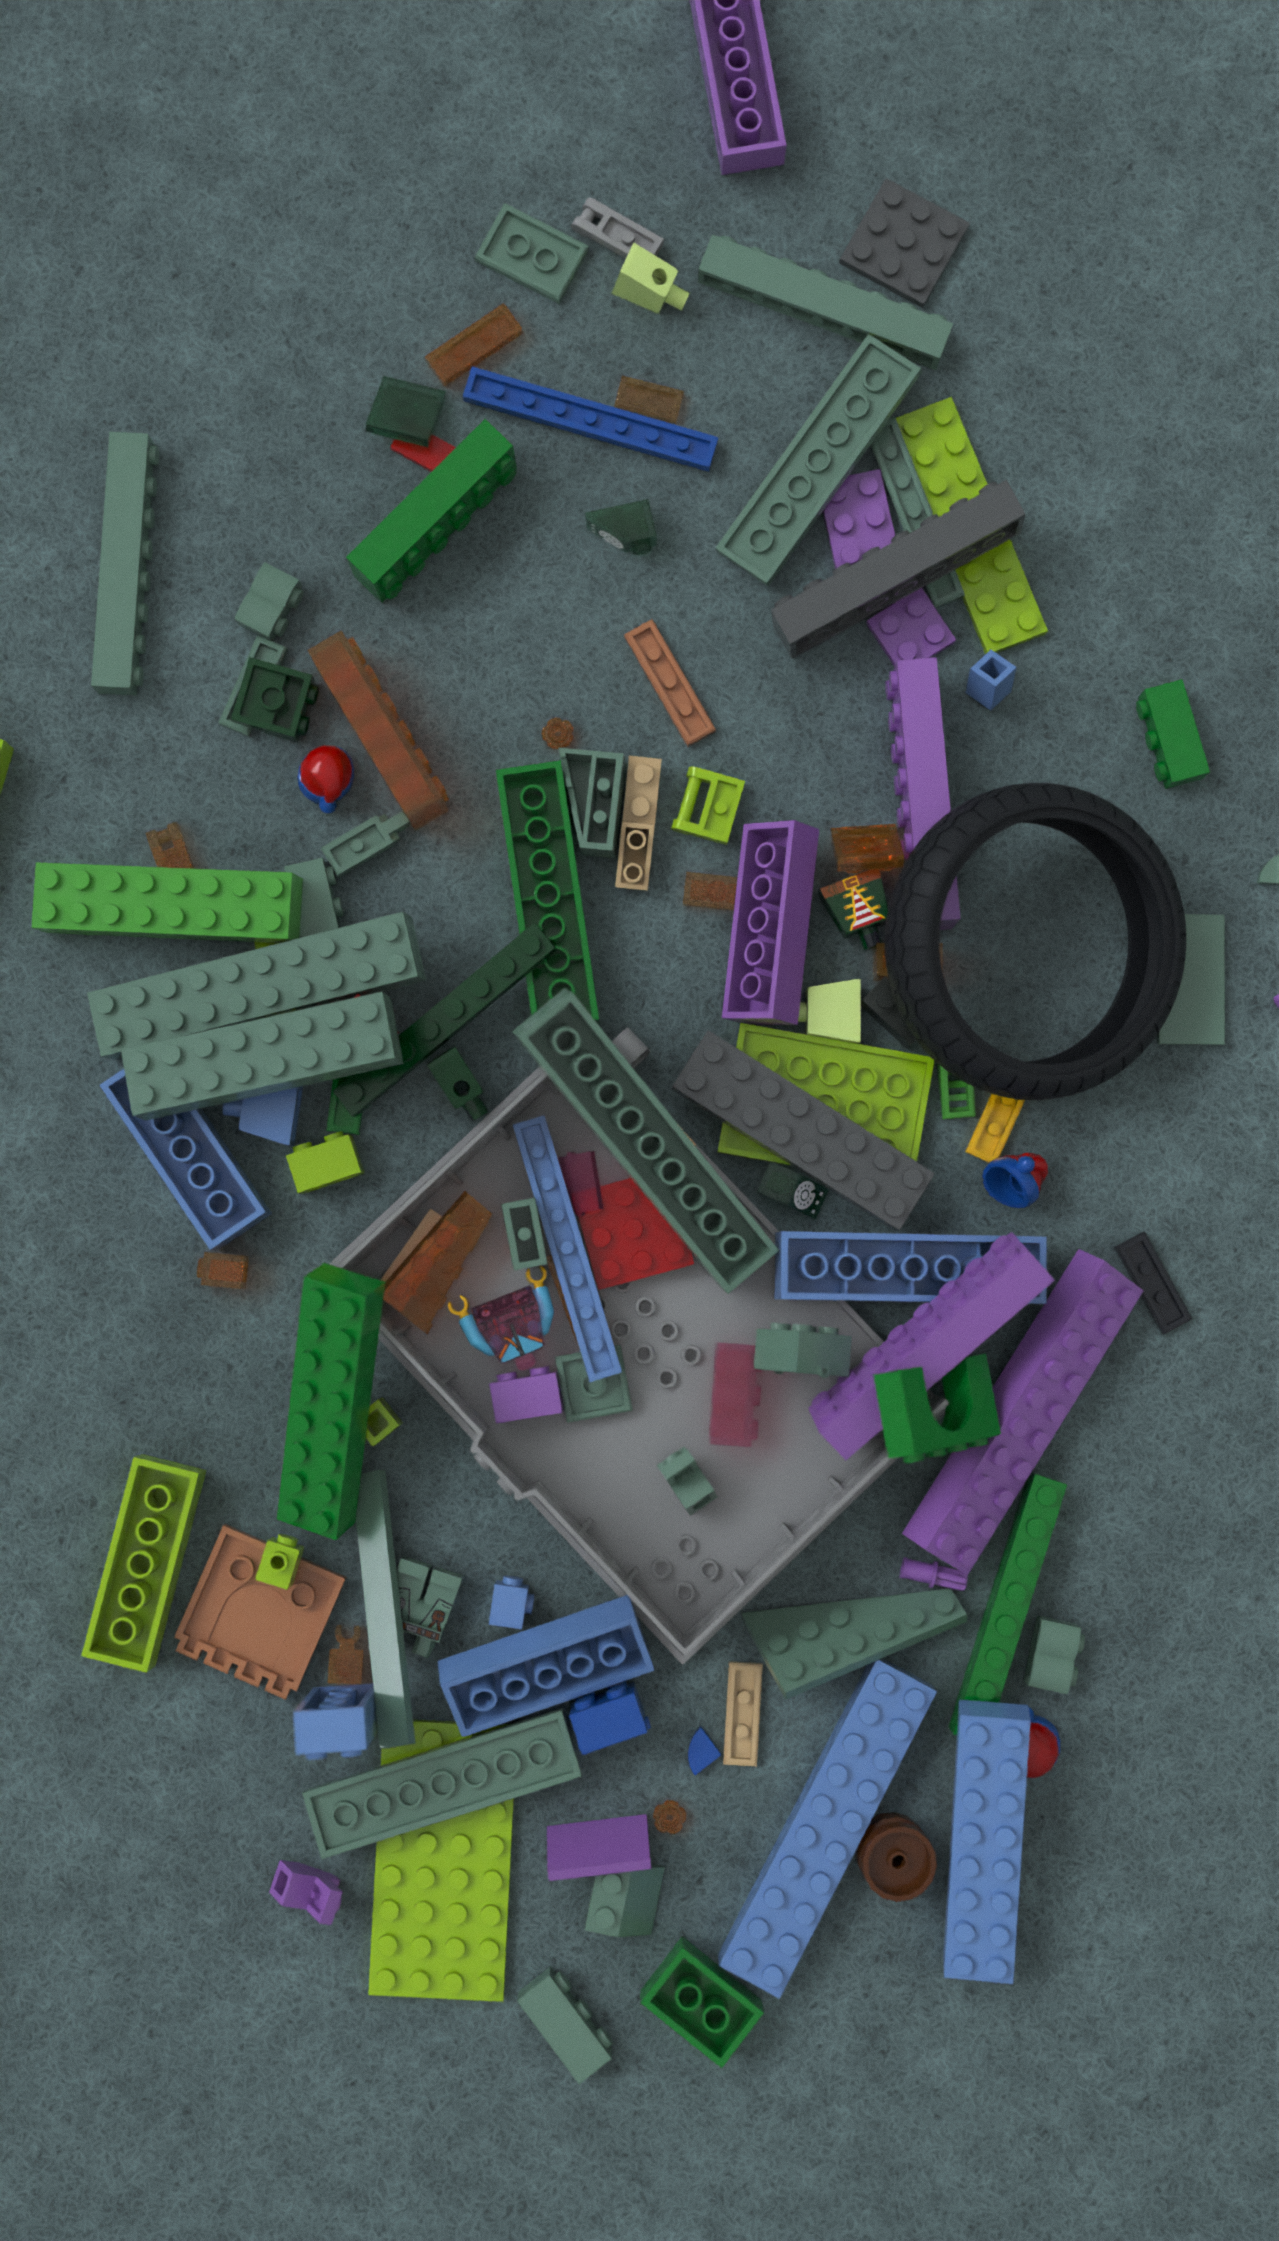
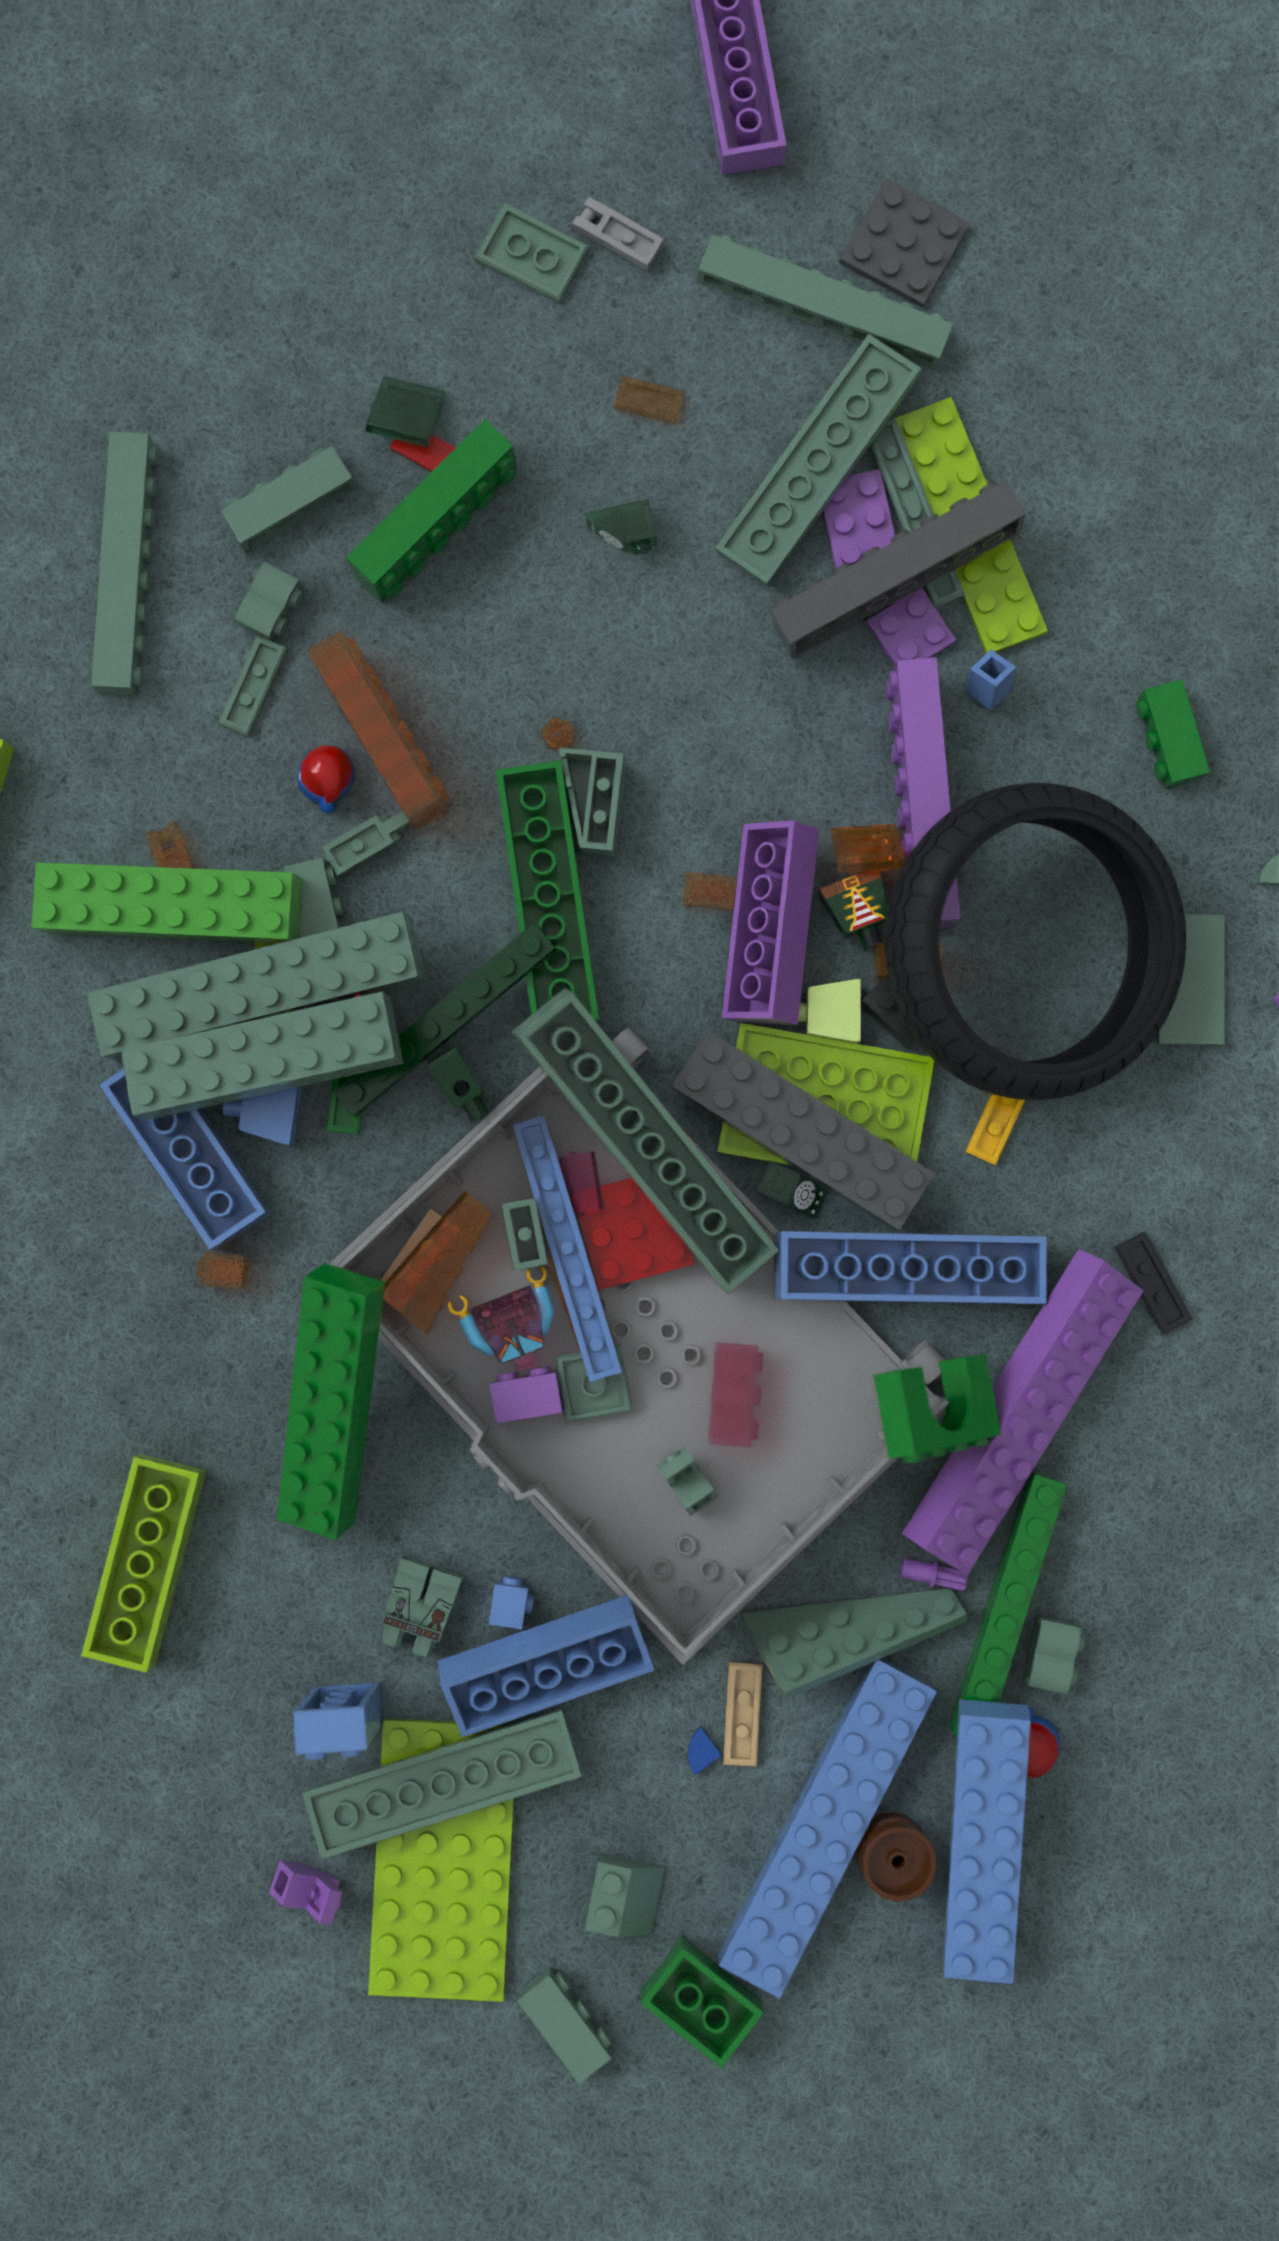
(256, 1623): nougat hinge -> none
(275, 699): dark green plate -> none
(280, 1561): lime brick -> none
(288, 498): none -> sand green brick
(324, 1163): lime brick -> none
(345, 1662): clear orange plate -> none
(381, 1421): lime brick -> none
(383, 1613): sand green tile -> none
(473, 344): clear orange plate -> none
(590, 419): blue plate -> none
(598, 1847): medium lavender tile -> none
(608, 1717): blue brick -> none
(638, 823): tan slope -> none
(649, 281): yellowish green torso -> none
(669, 683): nougat tile -> none
(669, 1808): clear orange plate -> none
(719, 806): lime plate -> none
(802, 1350): sand green brick -> none
(933, 1338): medium lavender brick -> none
(945, 1097): bright green slope -> none
(1015, 1179): blue piece -> none

